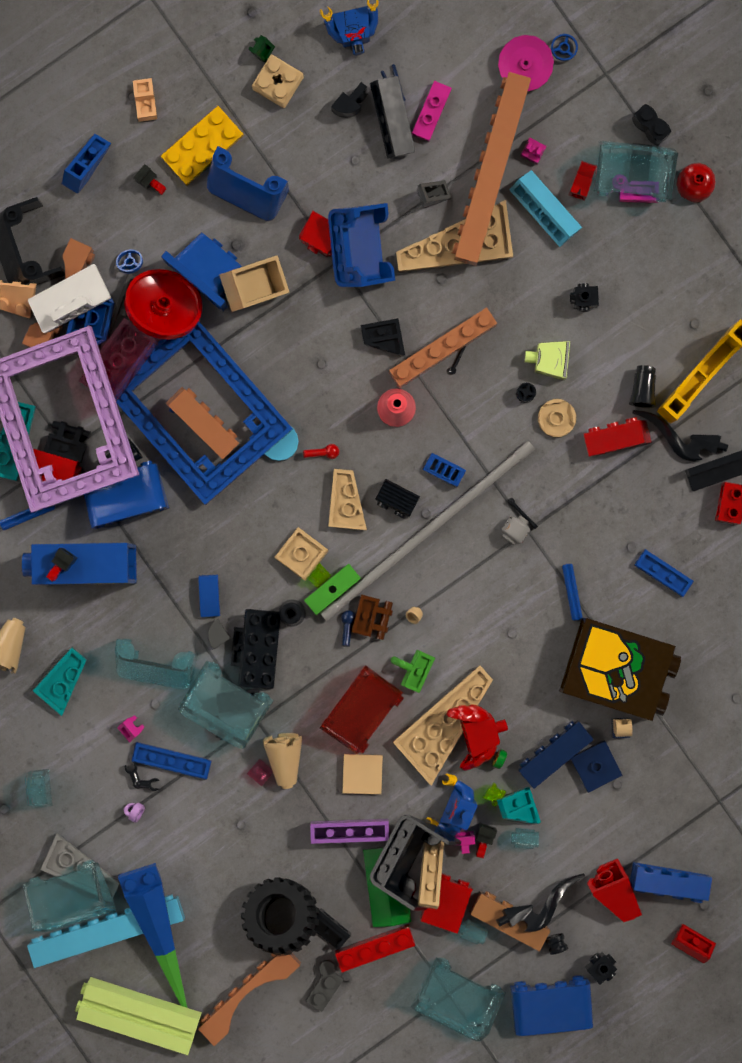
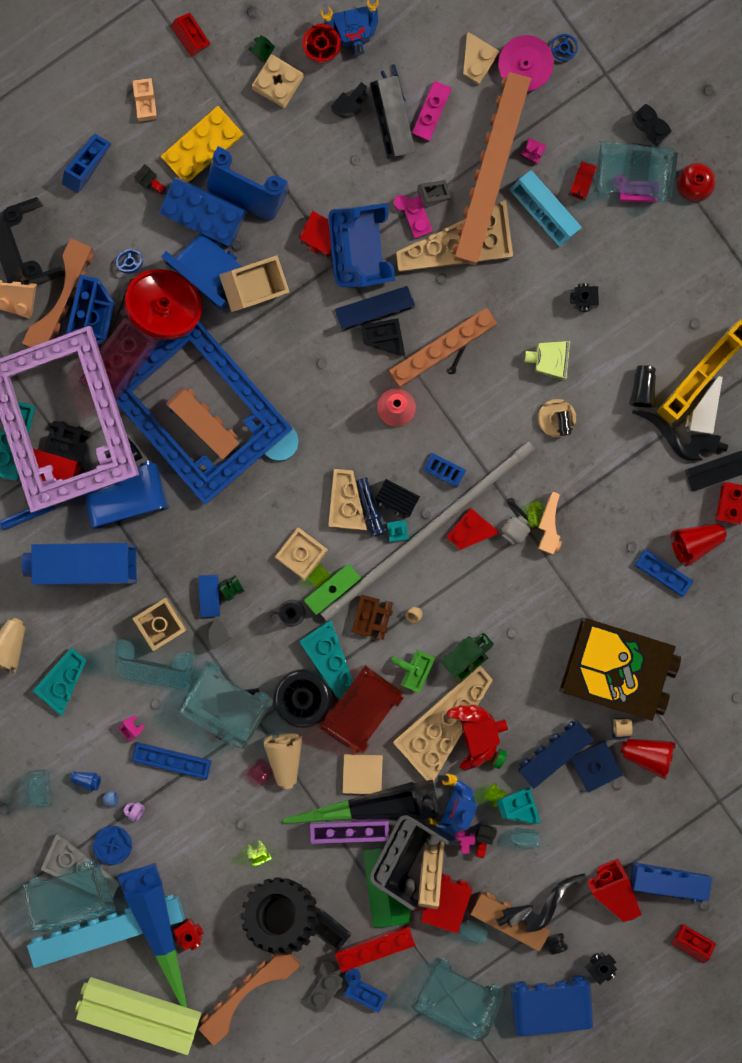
(63, 560): pearl dark grey piece -> none
(69, 298): white bracket -> none
(87, 780): none -> blue cone
(111, 799): none -> medium blue hinge
(112, 845): none -> blue tile
(137, 783): black arm -> none
(160, 624): none -> tan brick
(190, 34): none -> red slope
(191, 928): none -> red brick
(203, 211): none -> blue brick
(231, 588): none -> dark green wheel
(256, 648): black bracket -> none
(258, 855): none -> clear neon green tile
(302, 714): none -> black wheel
(320, 36): none -> red cylinder
(327, 656): none -> teal wing
(330, 451): red bar -> none
(347, 619): dark blue bar -> none
(363, 992): none -> blue hinge
(373, 517): none -> dark blue pin
(374, 308): none -> dark blue panel
(392, 803): none -> black plate
(397, 531): none -> teal tile
(415, 215): none -> dark pink hinge
(467, 656): none -> dark green brick
(471, 530): none -> red wing
(478, 58): none -> tan wing
(527, 389): black wheel -> none
(531, 513): none -> clear neon green arm
(550, 539): none -> light nougat slope
(564, 423): none -> black pin
(572, 592): blue axle -> none
(617, 436): red wedge -> none
(650, 755): none -> red cone
(695, 542): none -> red cone
(704, 413): none -> white slope

